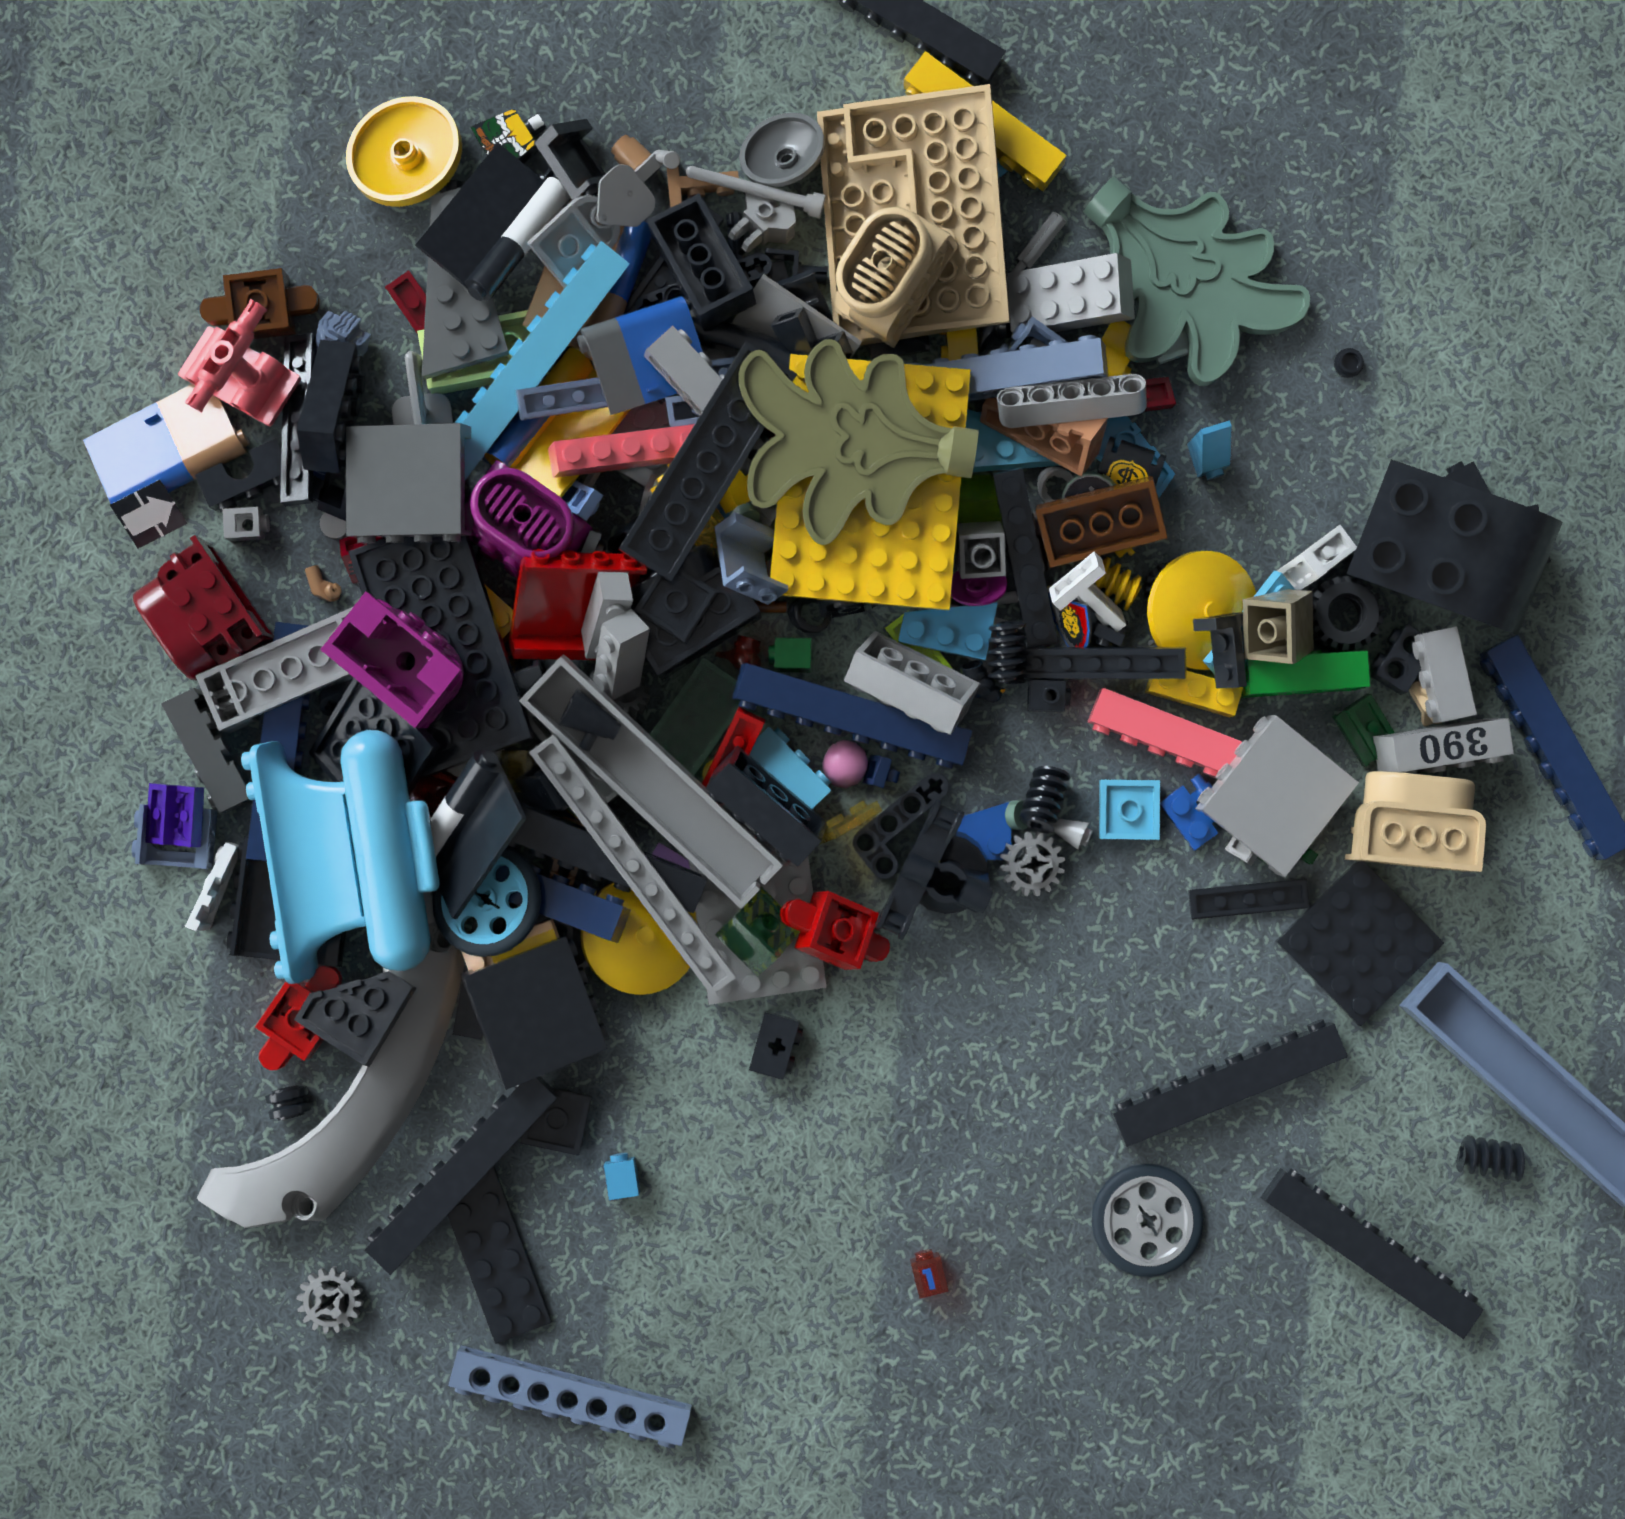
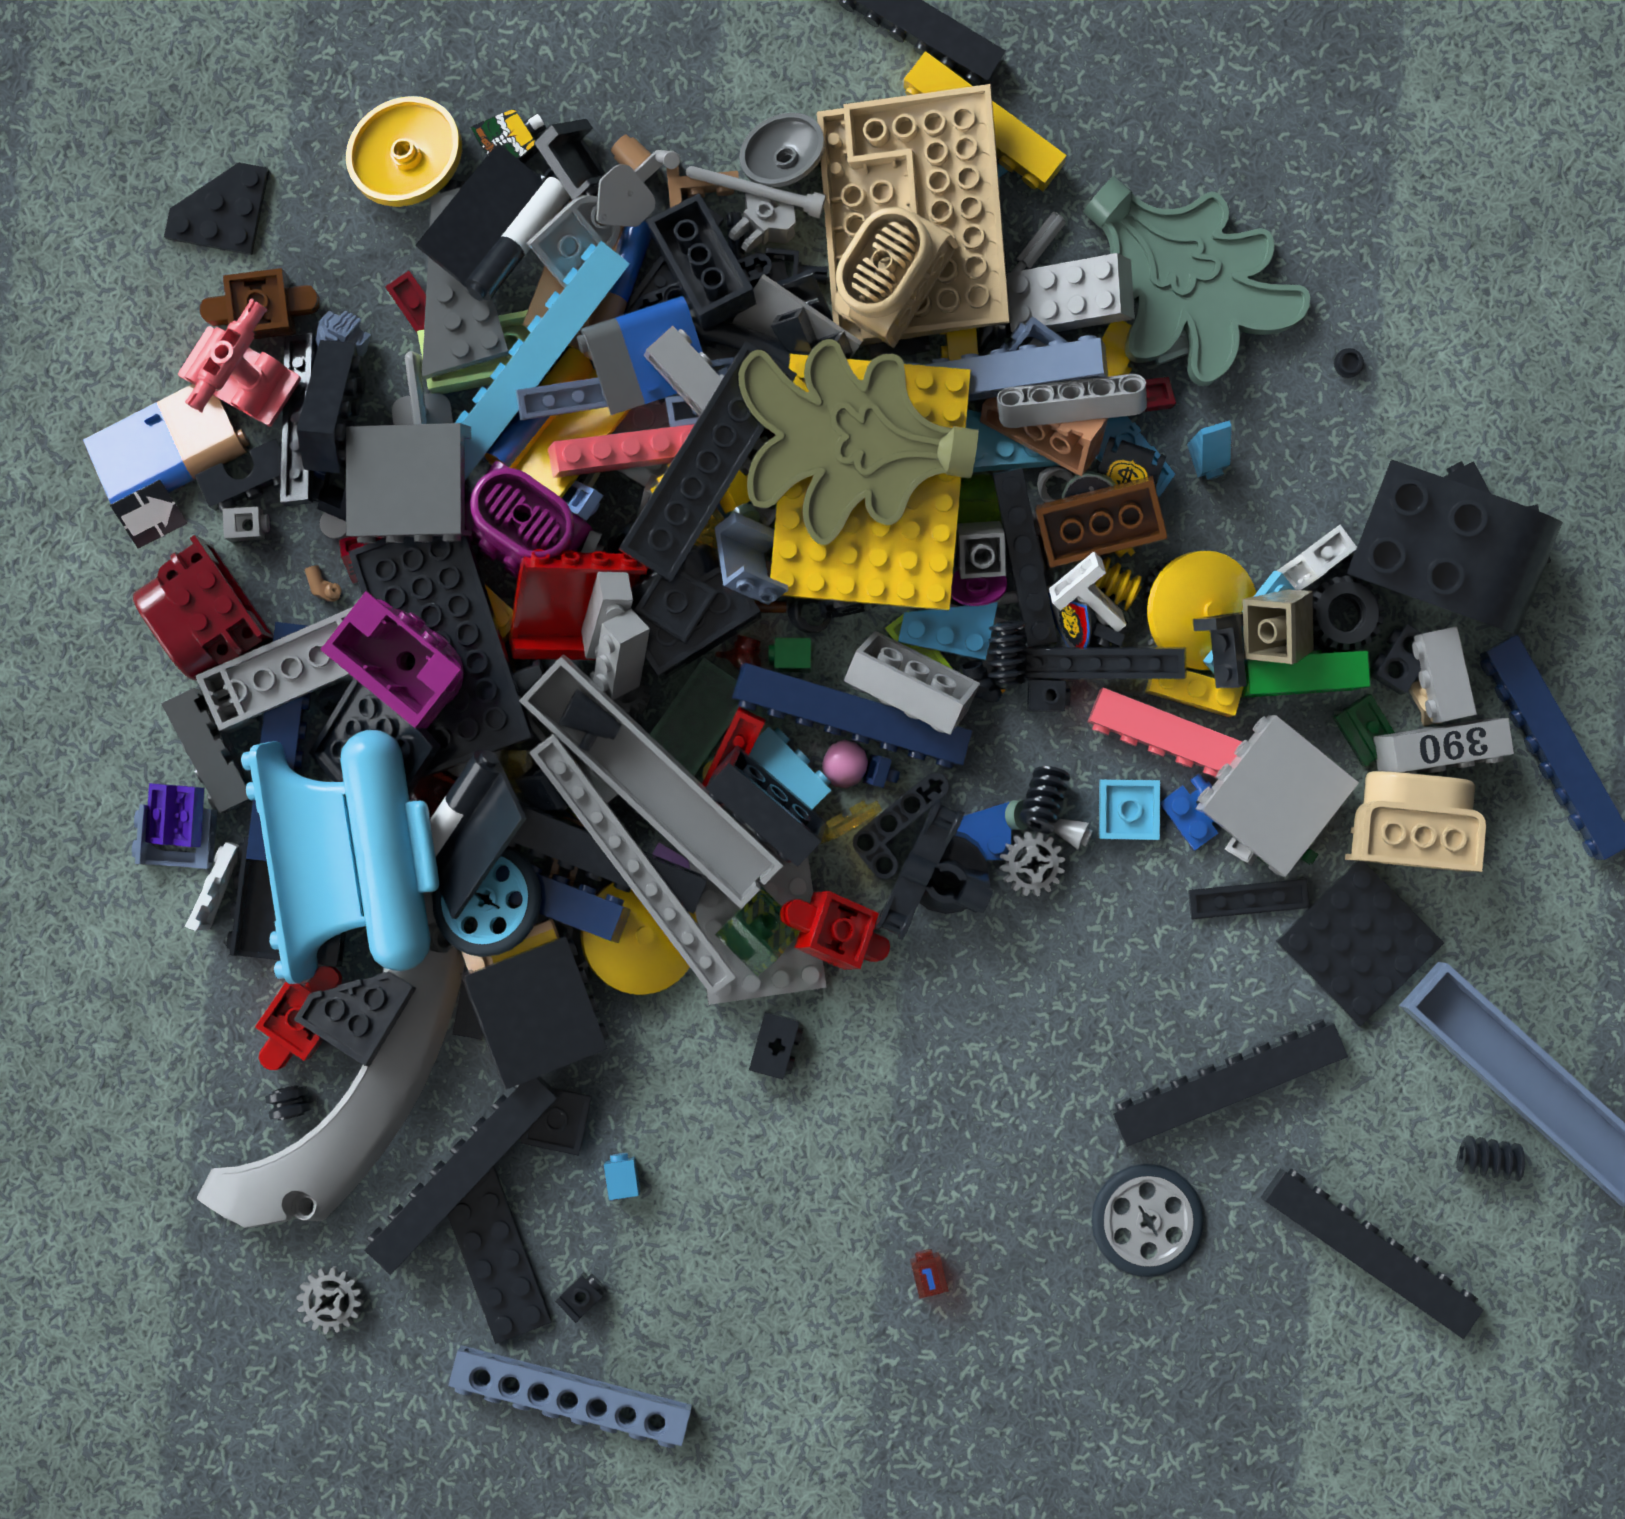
(222, 212): none -> black plate
(567, 1299): none -> black brick

